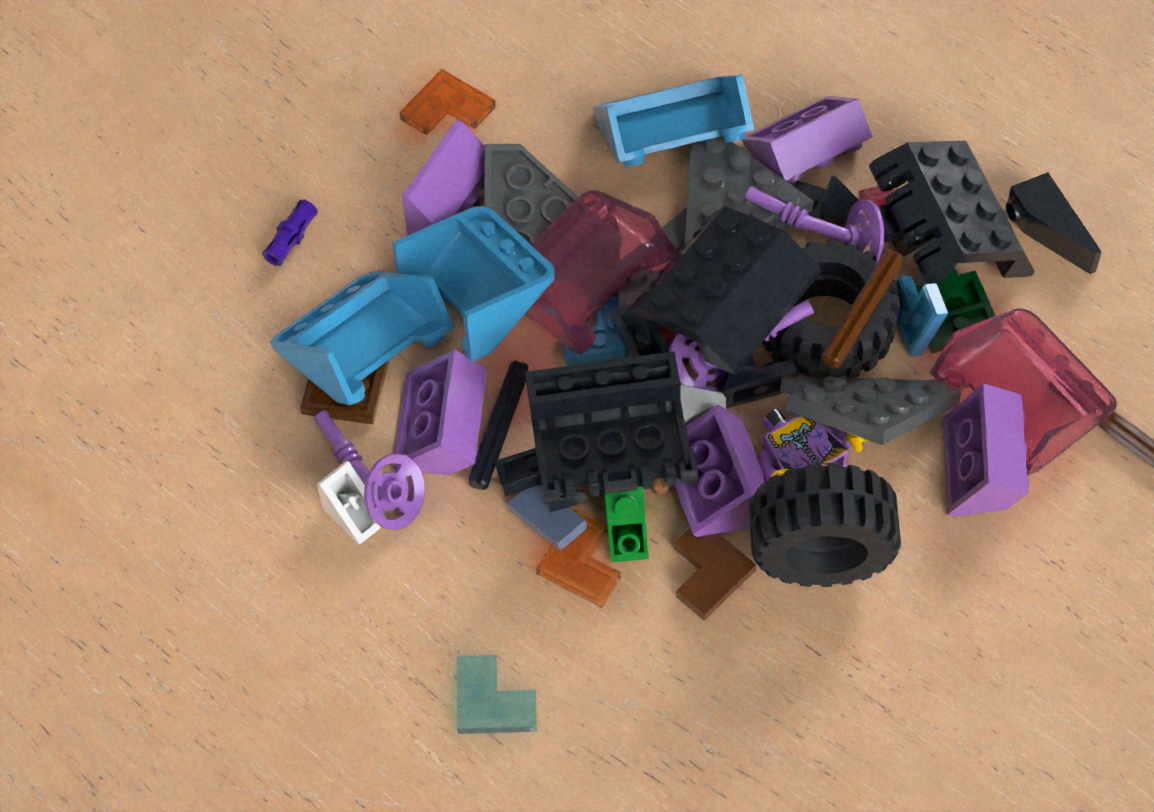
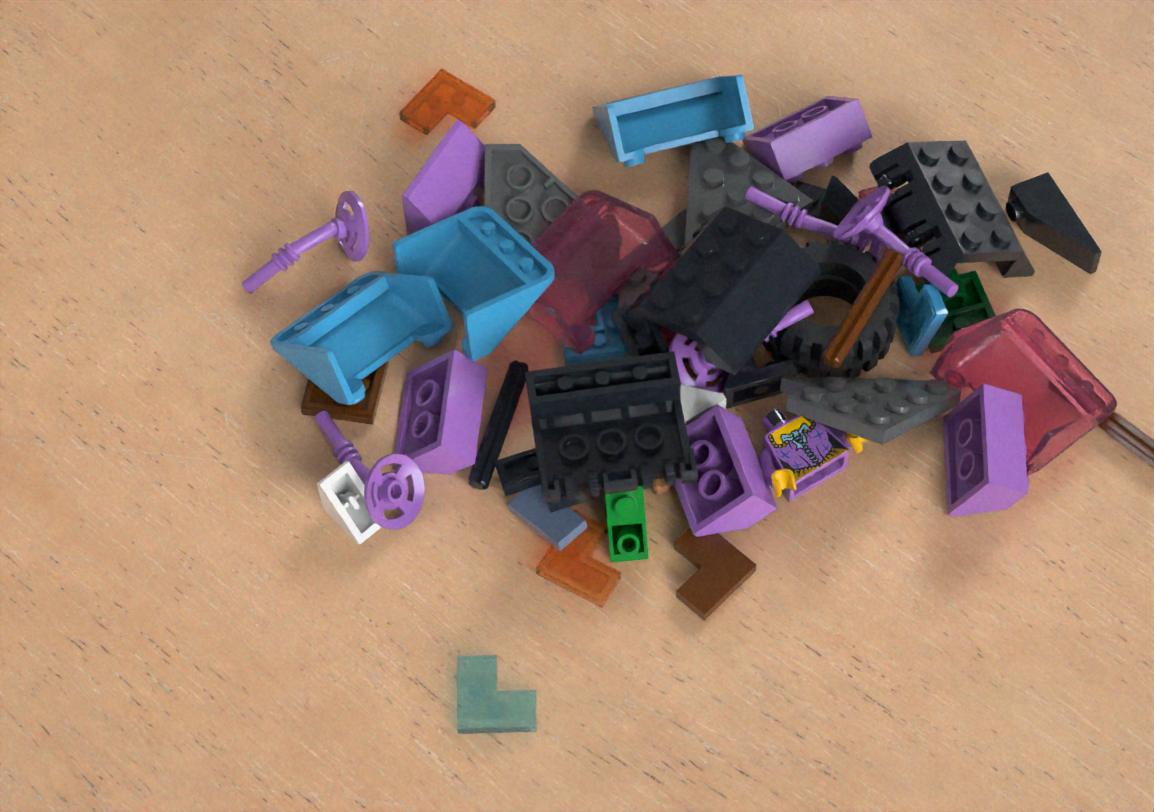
(289, 232): dark purple pin -> none
(340, 227): none -> medium lavender dish
(824, 525): black tyre -> none
(866, 218): none -> medium lavender dish

